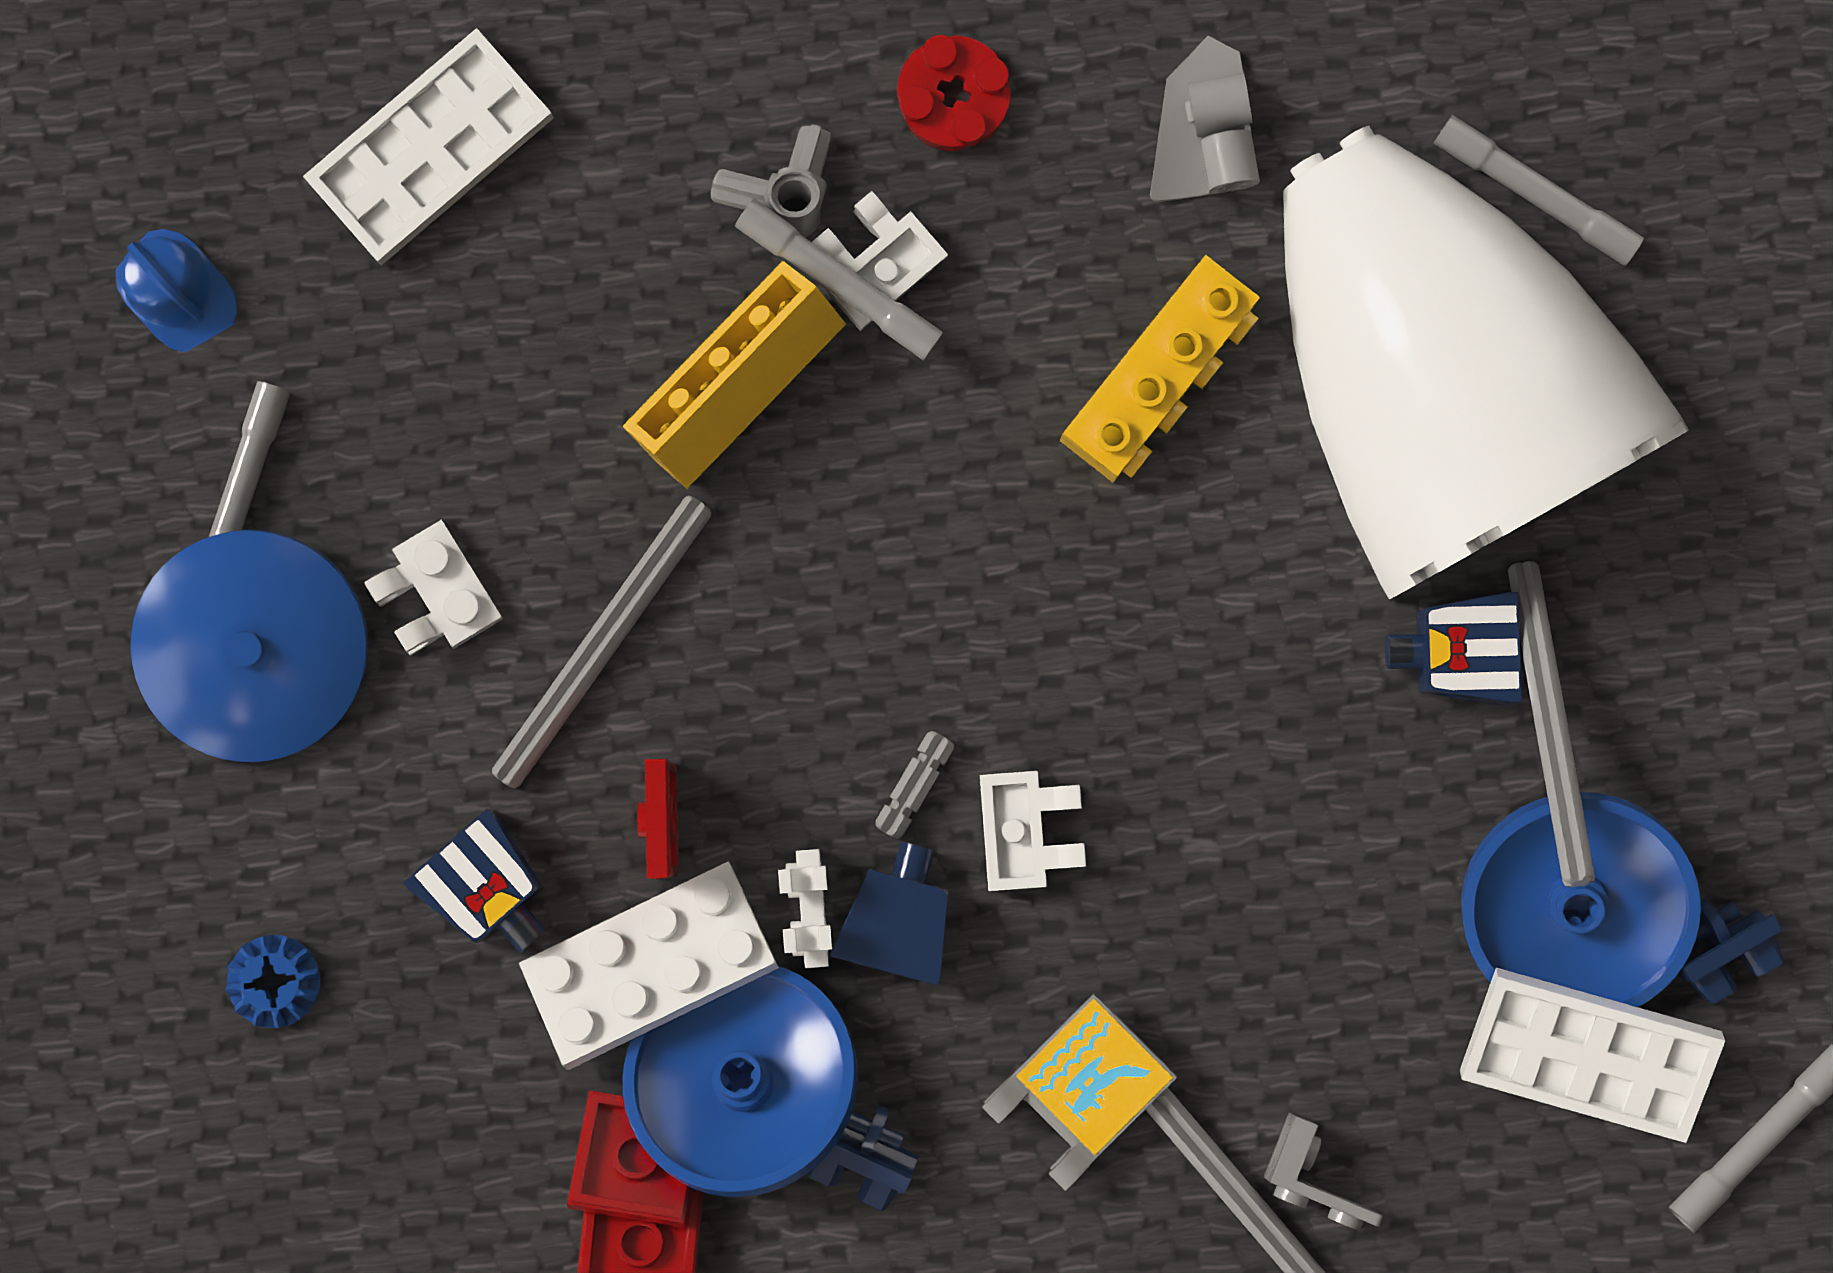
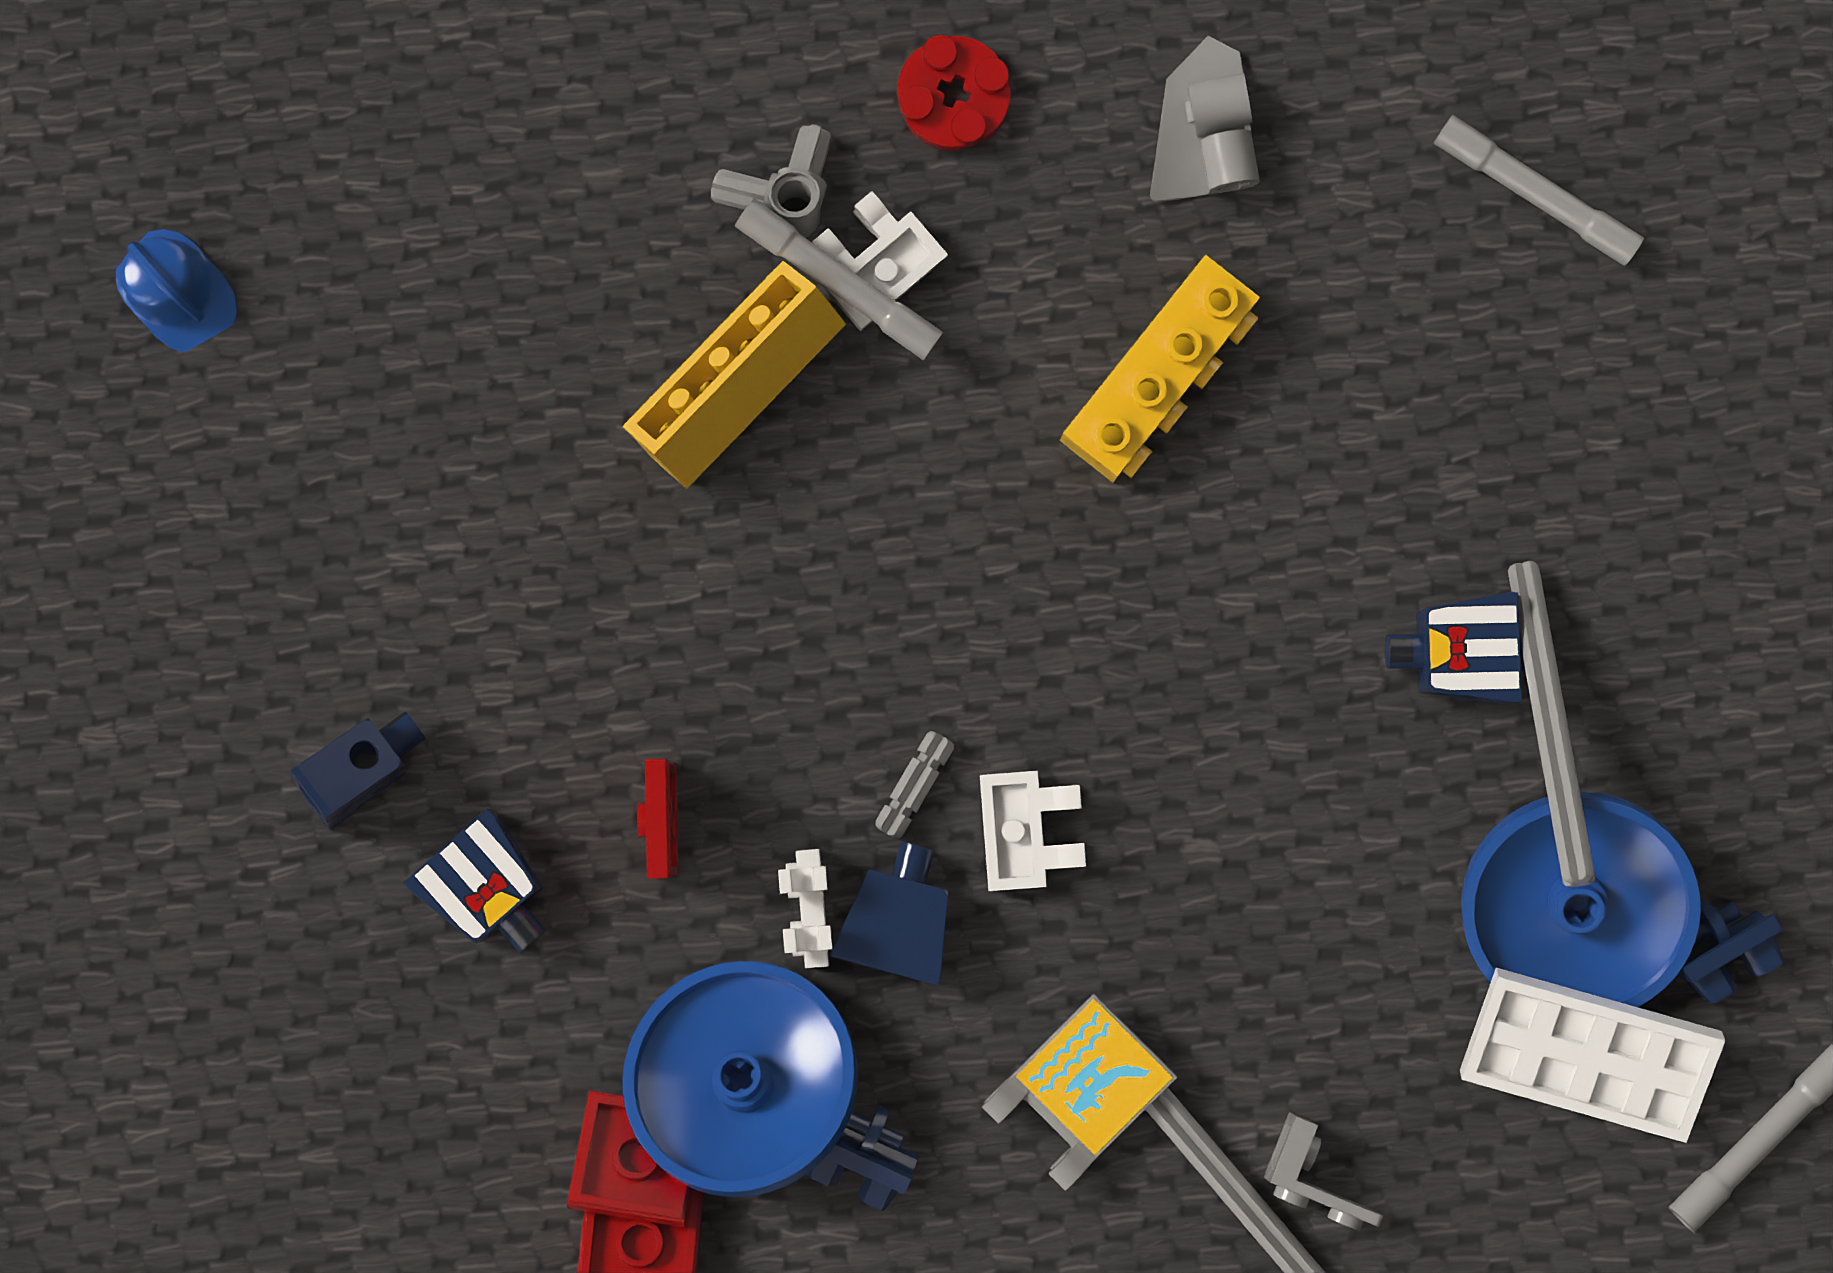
(249, 645): blue dish -> none
(257, 435): light grey piece -> none
(293, 999): blue gear -> none
(337, 786): none -> dark blue torso
(428, 146): white plate -> none
(446, 585): white plate -> none
(601, 642): light grey axle -> none
(648, 965): white plate -> none
(1449, 361): white panel -> none

